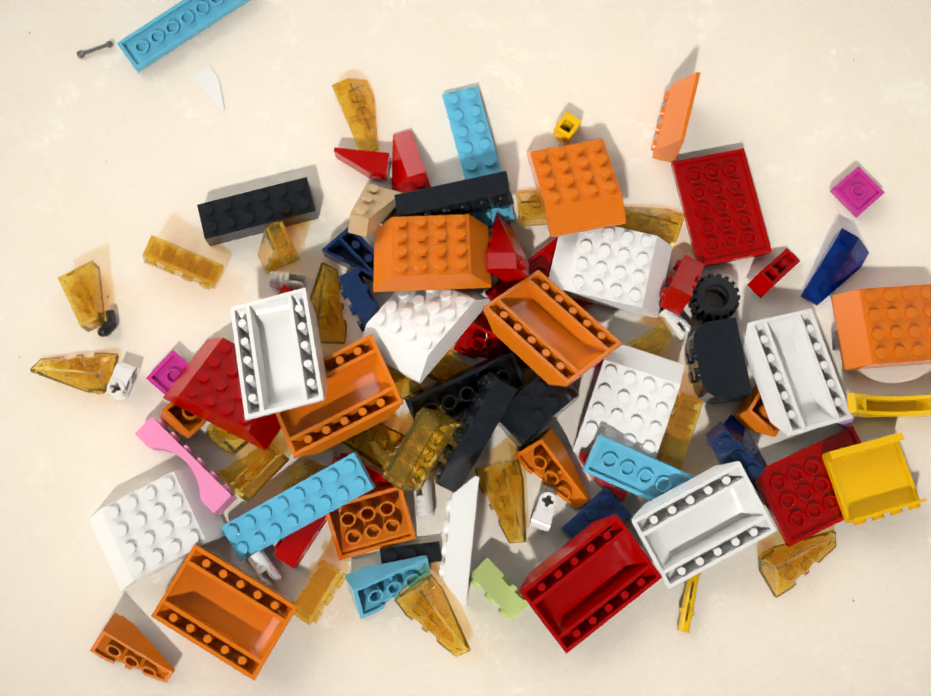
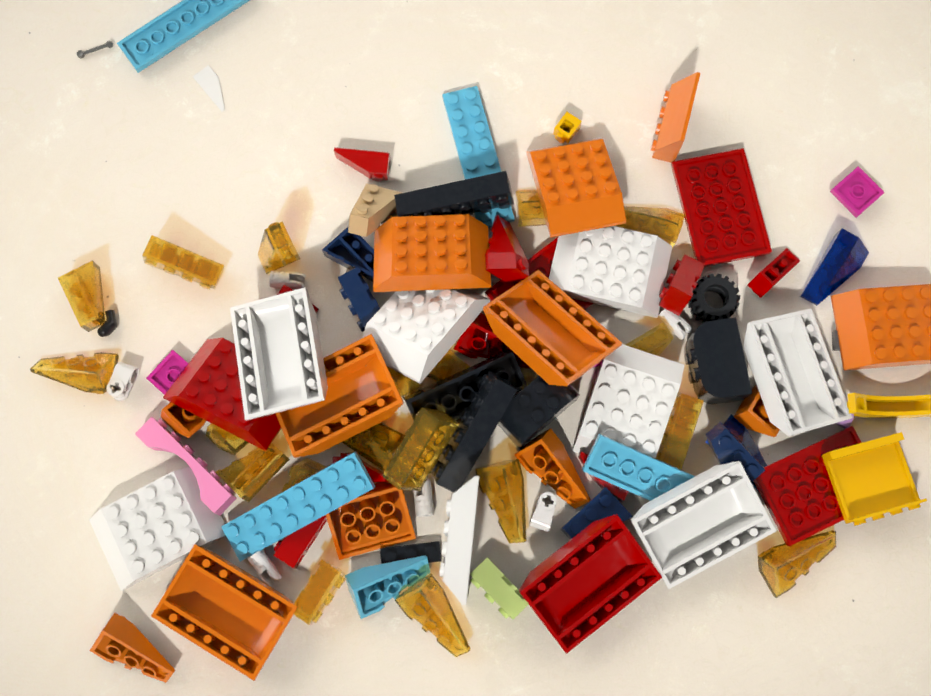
(255, 210): black brick -> none
(328, 307): clear yellow wedge -> none
(358, 109): clear yellow wedge -> none
(407, 166): wedge -> none
(684, 626): yellow pin -> none

